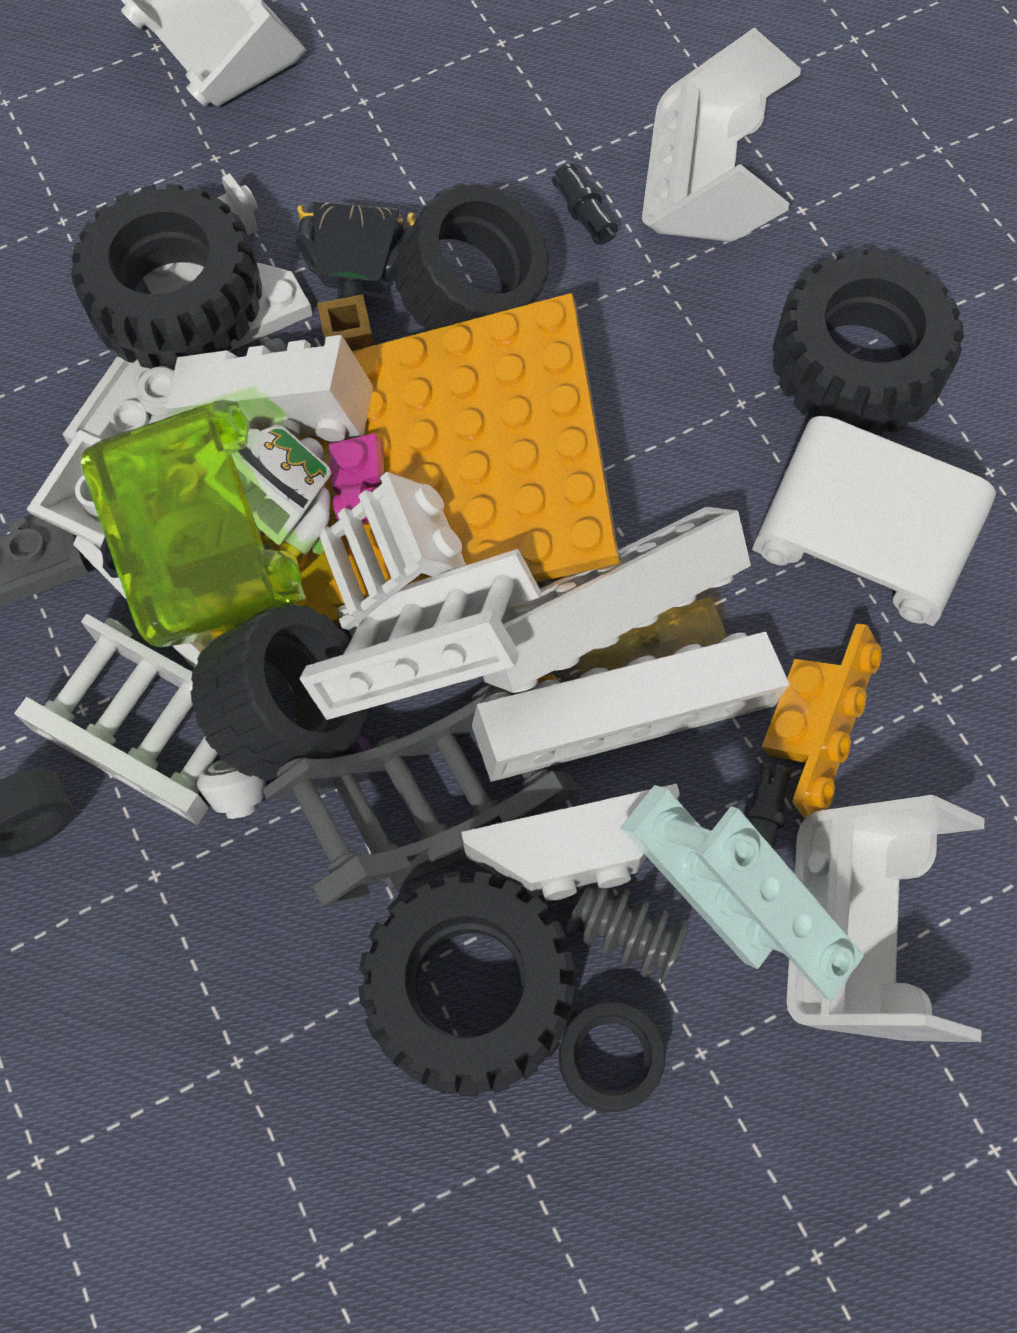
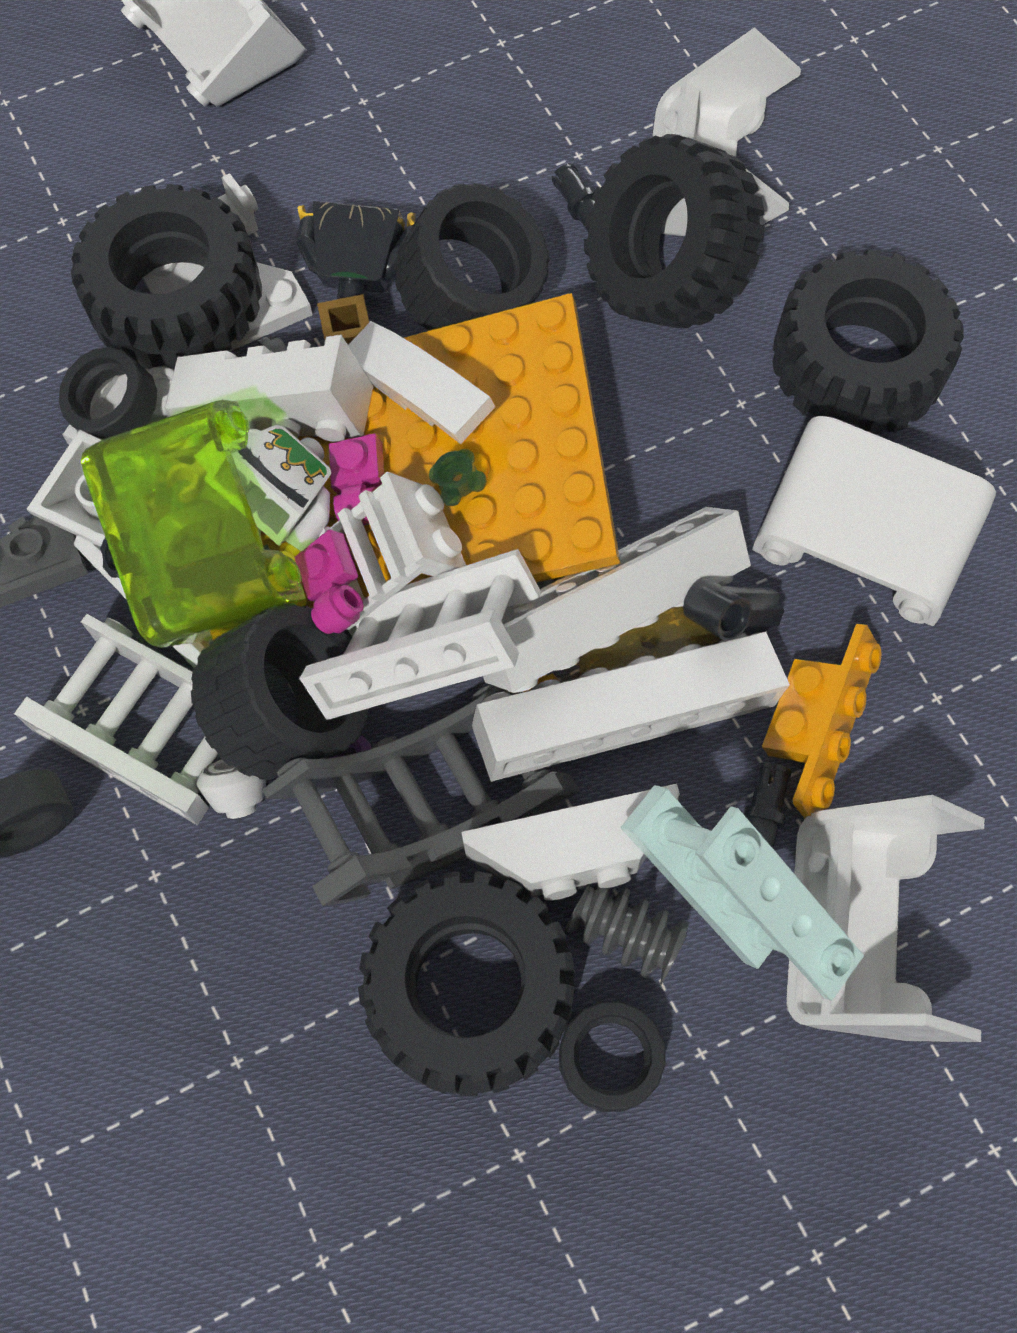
(89, 374): none -> black tyre
(325, 573): none -> dark pink plate
(420, 382): none -> white slope
(450, 466): none -> clear green plate
(717, 242): none -> black tyre
(732, 609): none -> black piece

